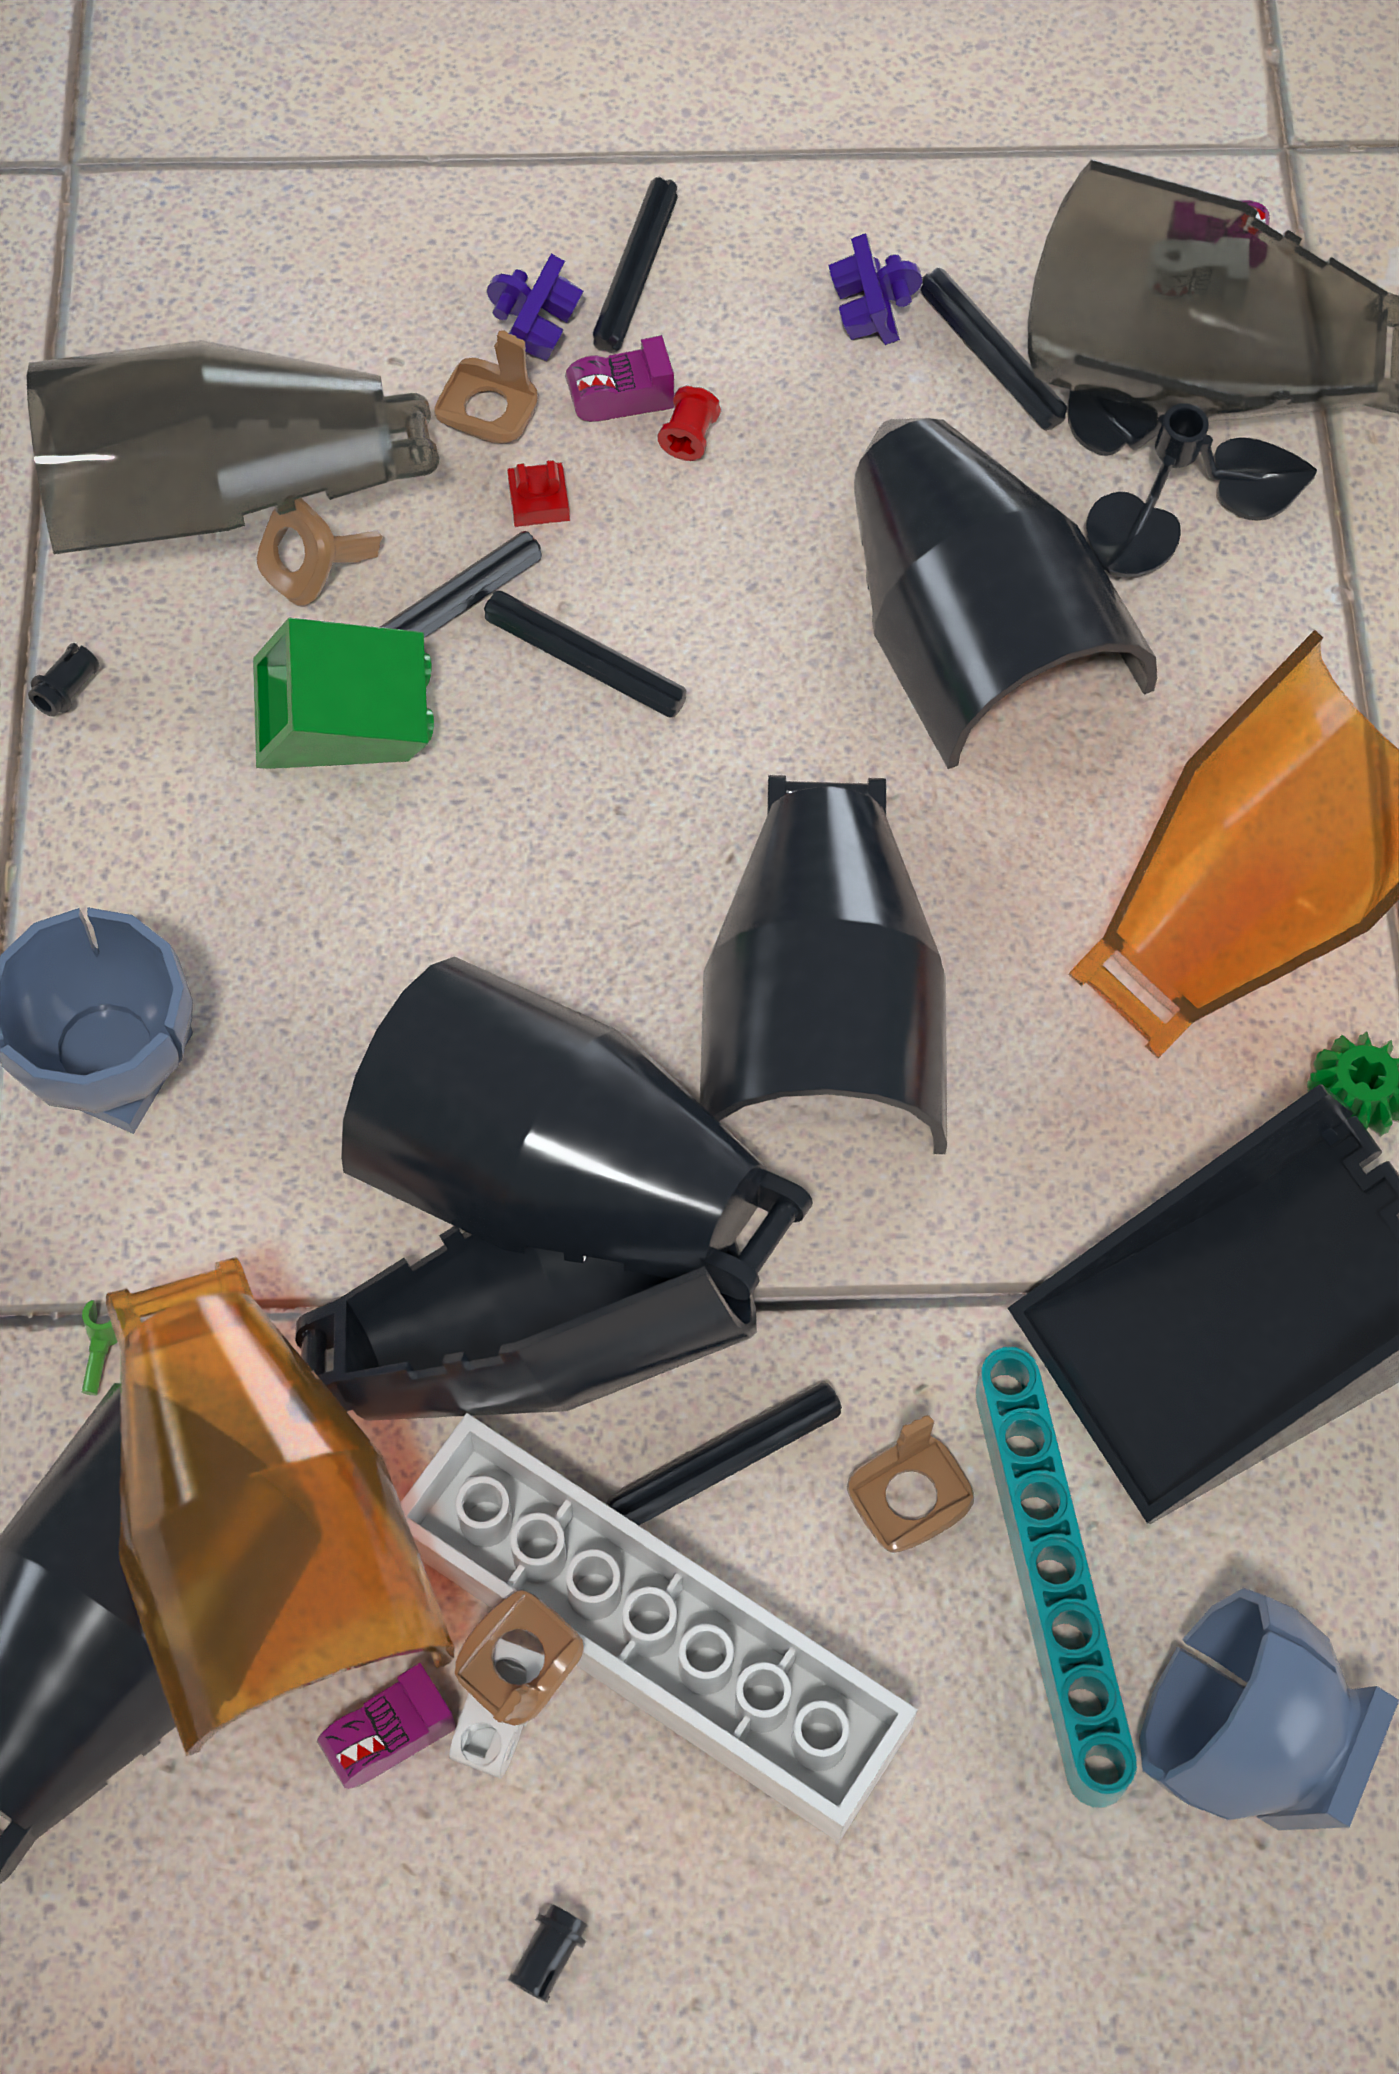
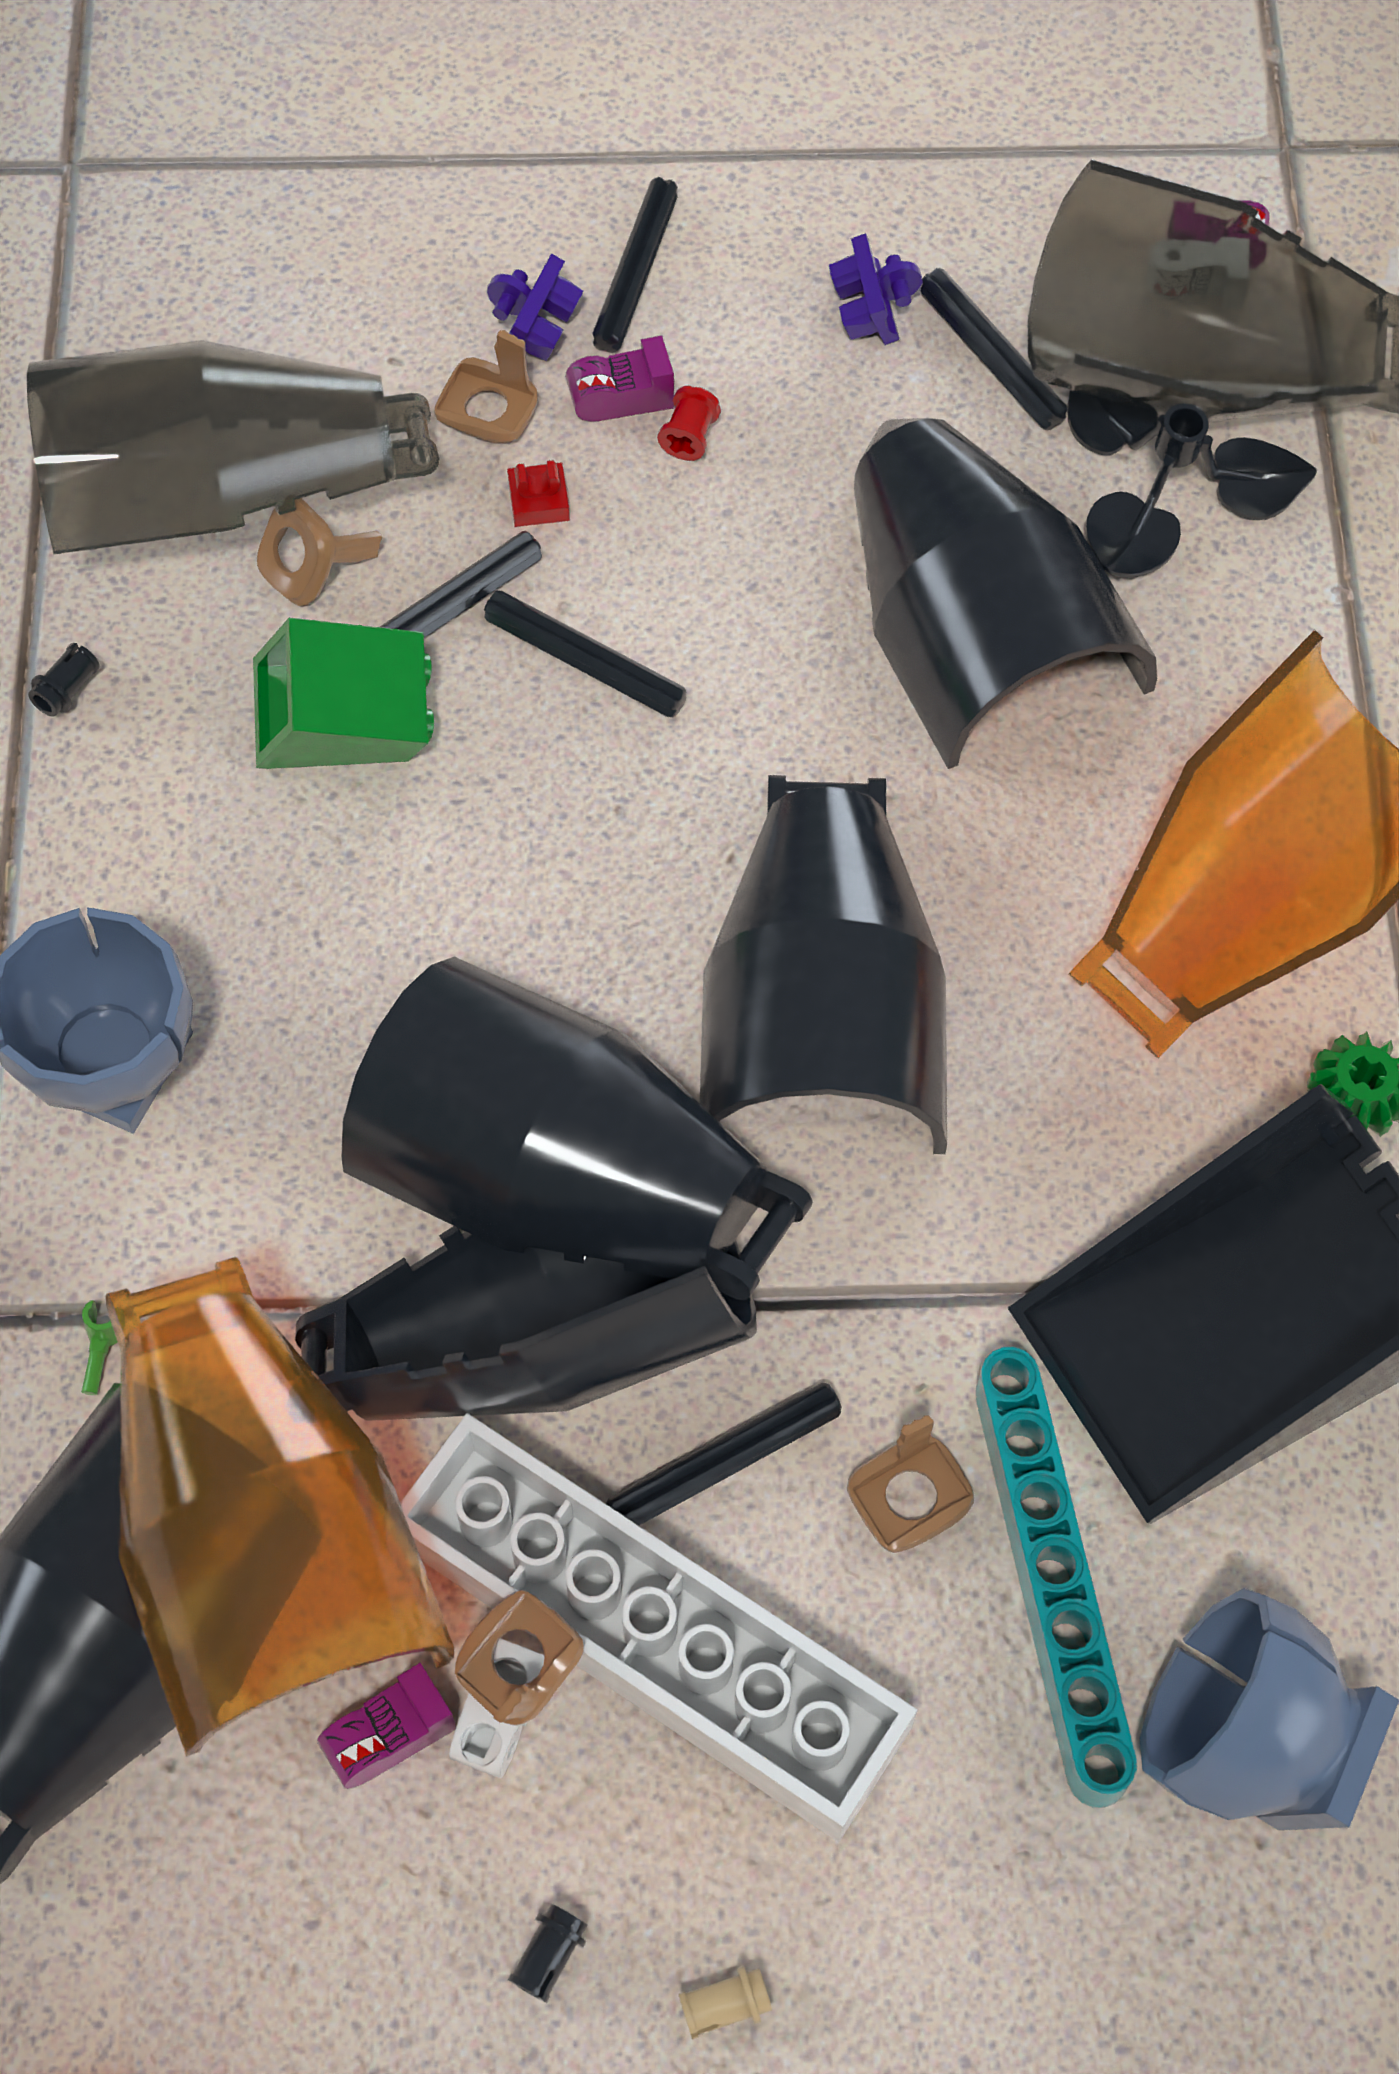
(726, 2002): none -> tan pin

